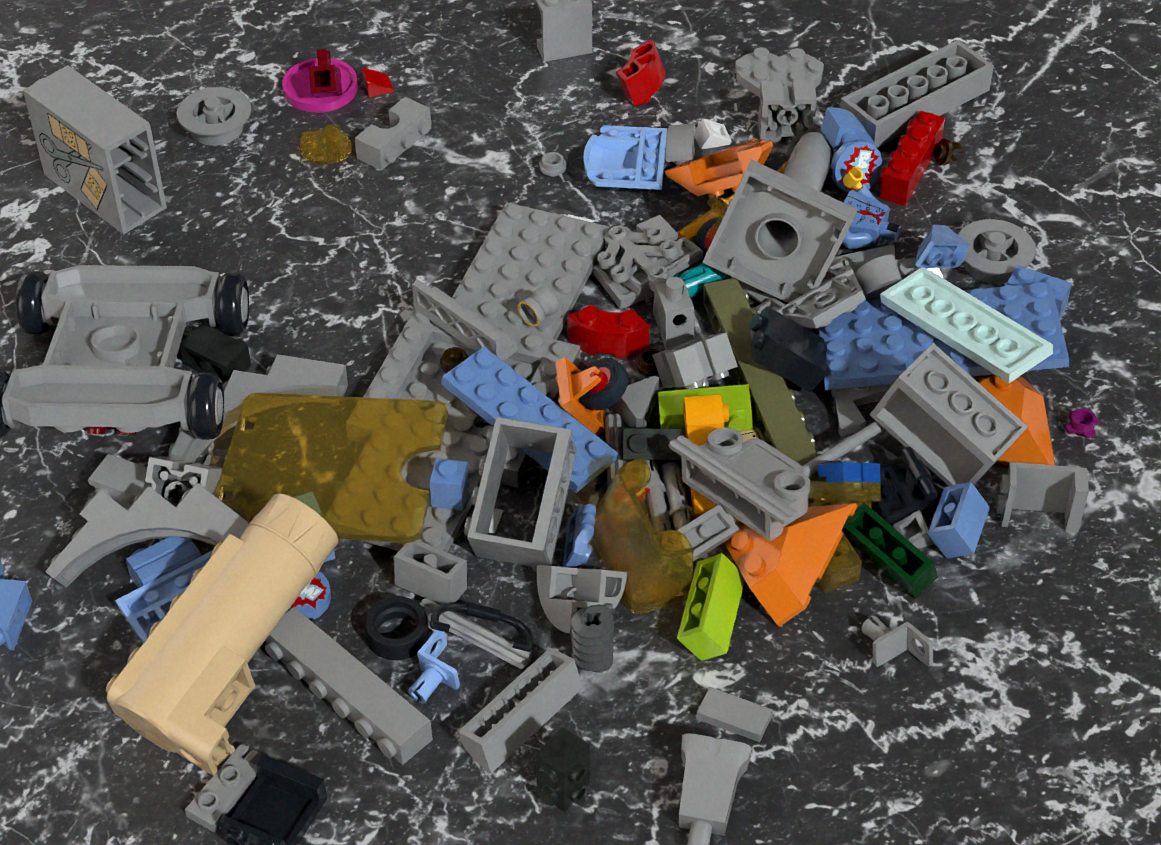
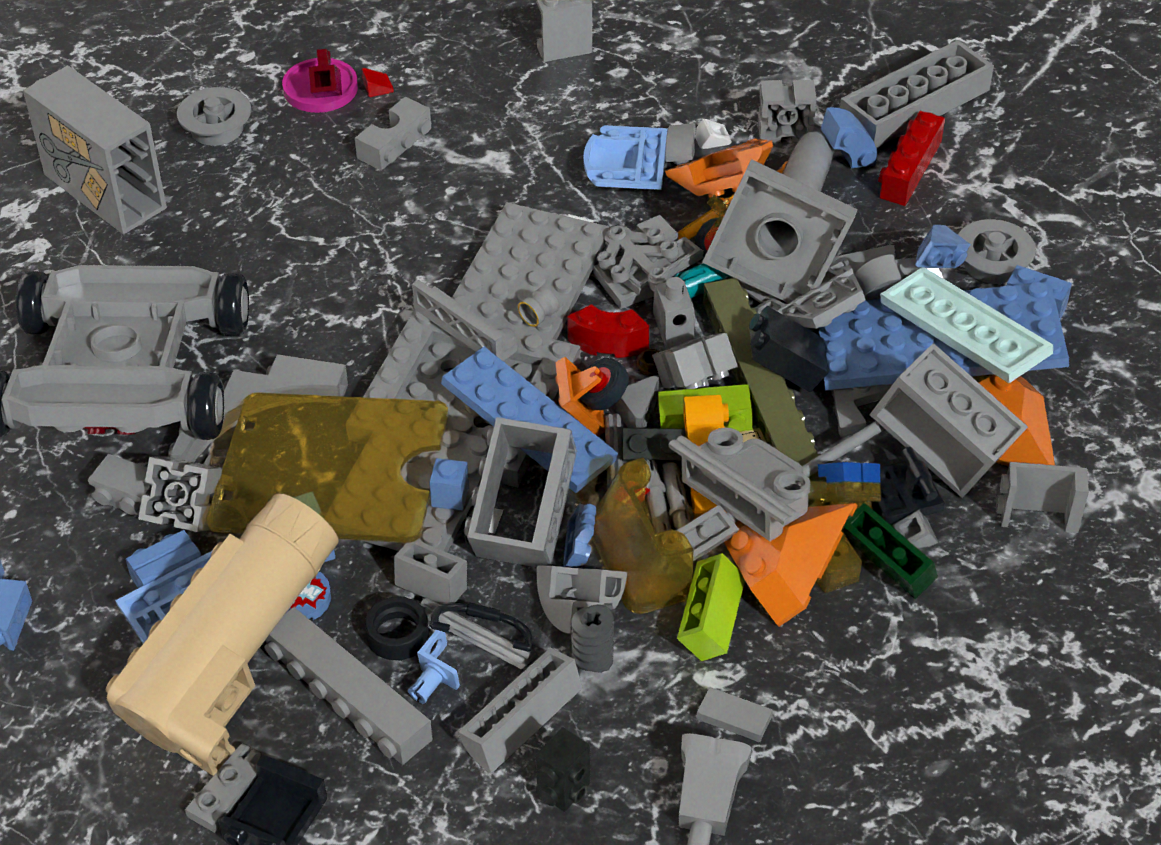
(150, 517): light grey arch -> none
(213, 351): pearl dark grey brick -> none
(325, 145): clear yellow dish -> none
(452, 358): dark brown plate -> none
(552, 164): light grey plate -> none
(642, 73): red brick -> none
(767, 66): light grey plate -> none
(860, 155): tile -> none
(871, 217): medium blue torso -> none
(893, 642): light grey bracket -> none
(945, 151): dark brown plate -> none
(958, 520): medium blue brick -> none
(1082, 423): magenta plate -> none

